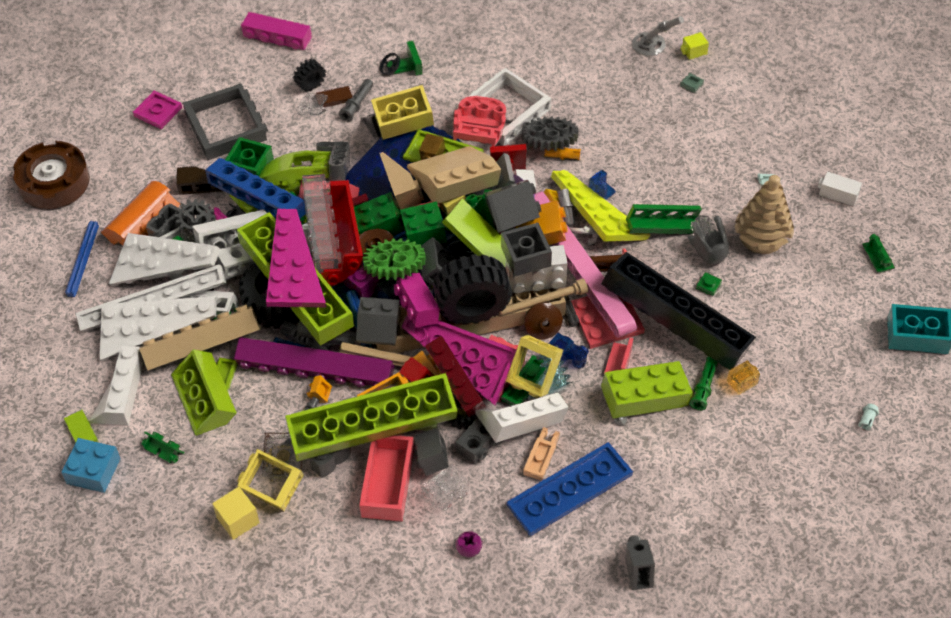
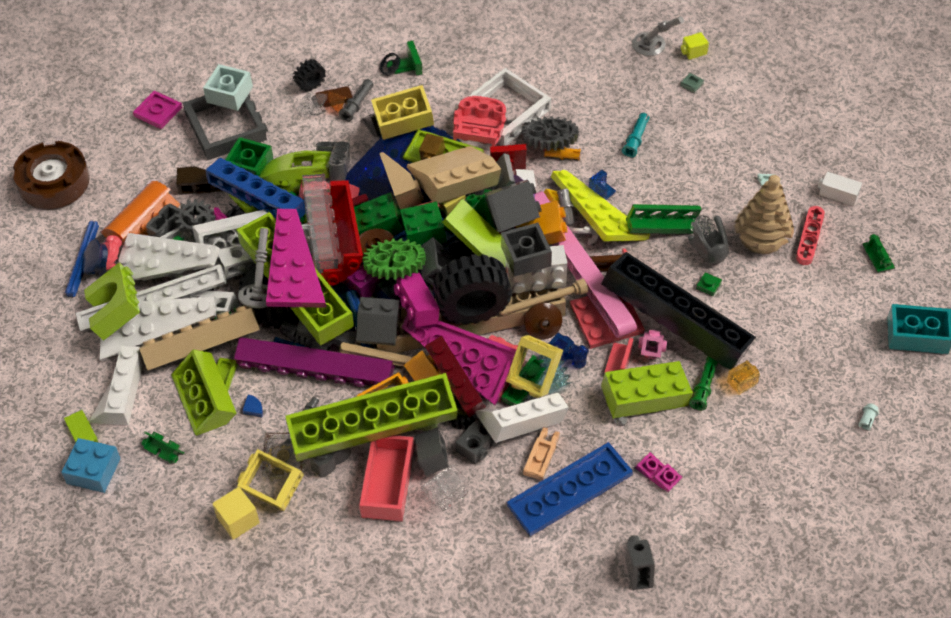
(101, 256): none -> dark blue piece
(119, 291): none -> lime arch
(228, 87): none -> light aqua brick
(253, 406): none -> blue tile
(257, 288): none -> light grey dish
(276, 31): dark pink brick -> none
(320, 389): light orange tile -> none
(336, 101): none -> clear orange tile
(415, 371): red brick -> none
(470, 550): magenta piece -> none
(570, 312): dark grey axle -> none
(634, 140): none -> teal pin
(649, 351): none -> bright pink brick
(657, 472): none -> dark pink slope
(810, 235): none -> coral beam

